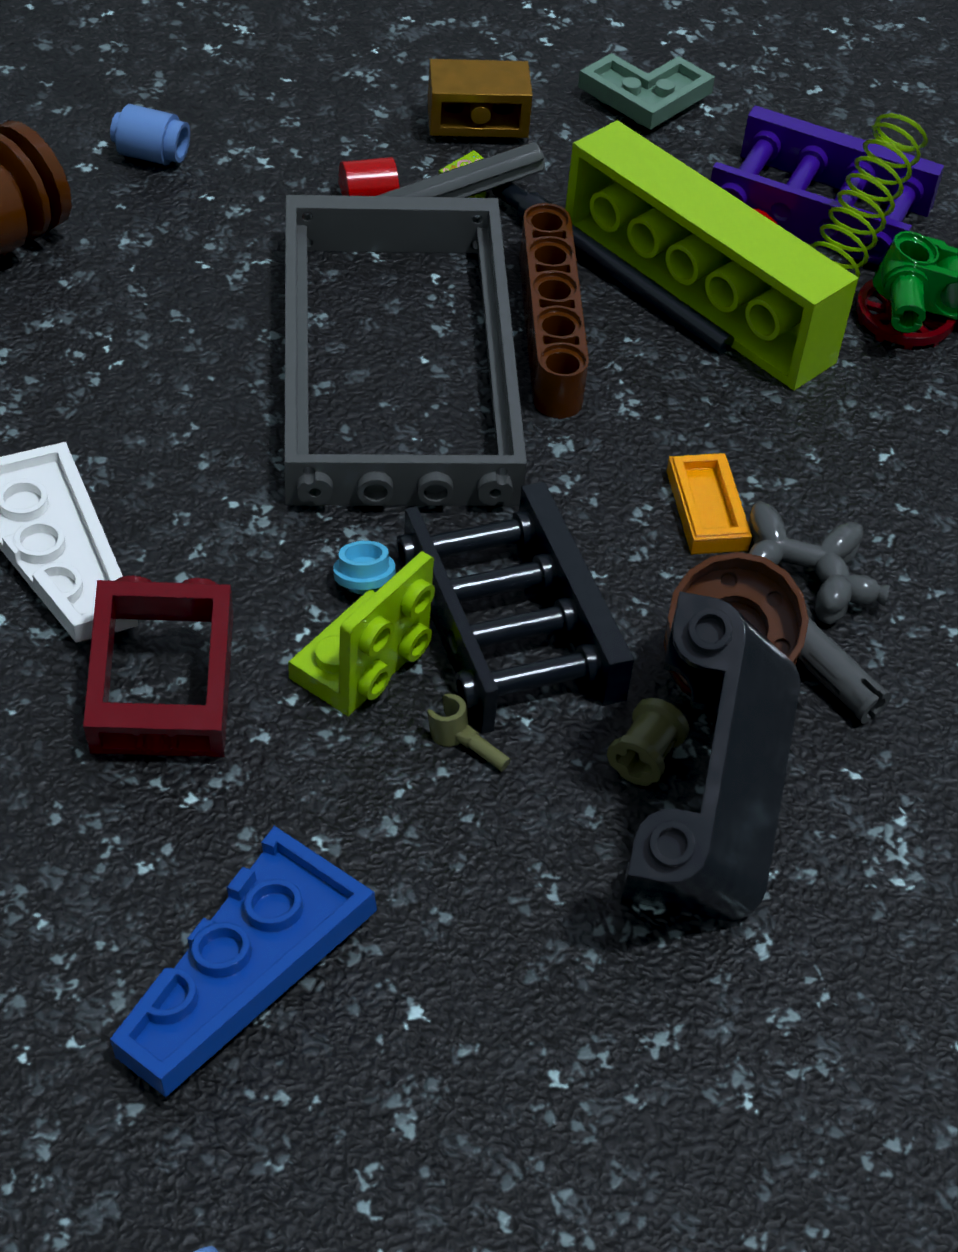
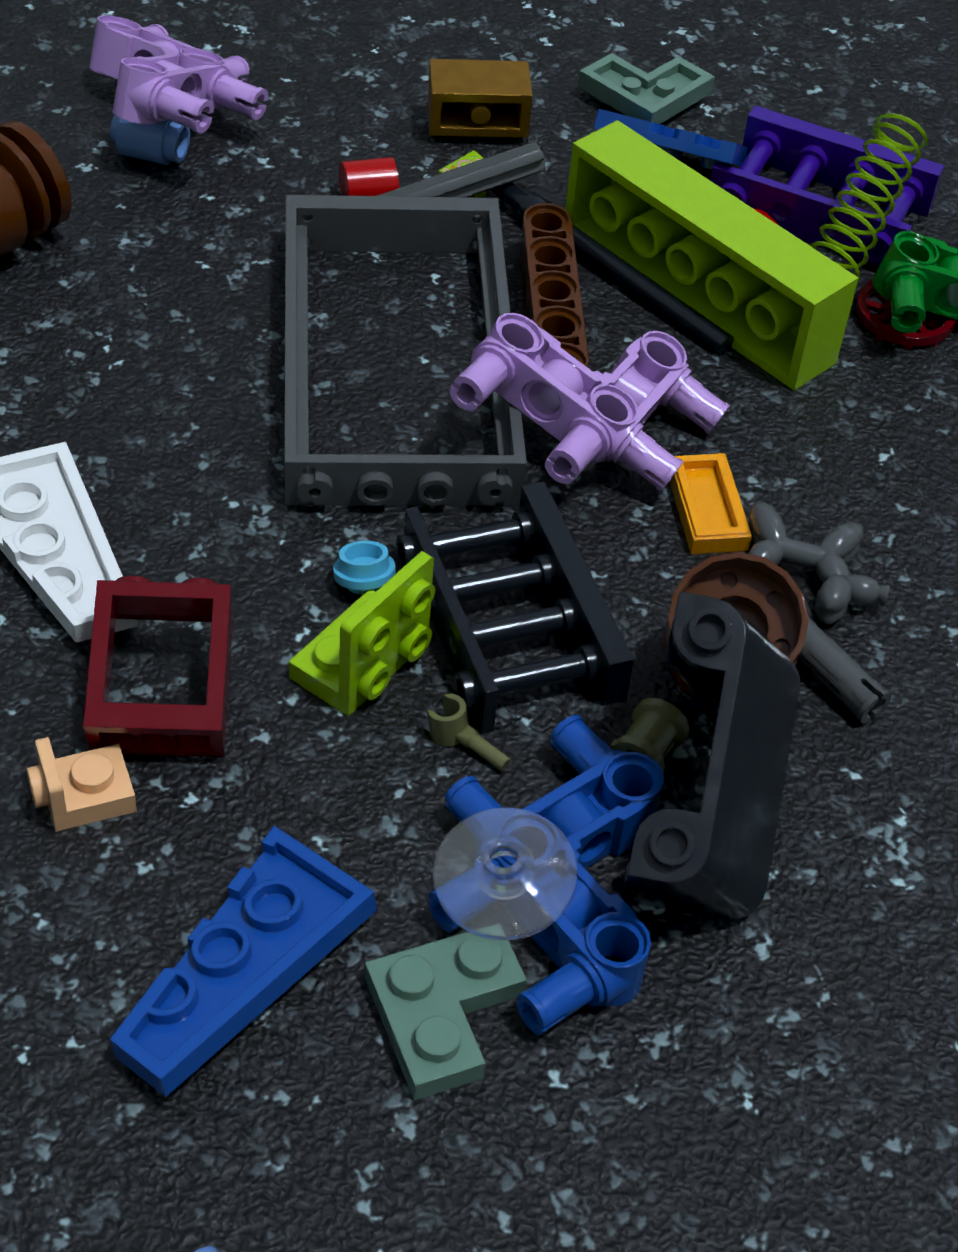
(81, 785): none -> light nougat bracket
(169, 78): none -> lavender pin
(425, 1002): none -> sand green plate
(511, 899): none -> clear dish
(588, 411): none -> lavender pin
(599, 817): none -> blue pin
(678, 141): none -> blue wing

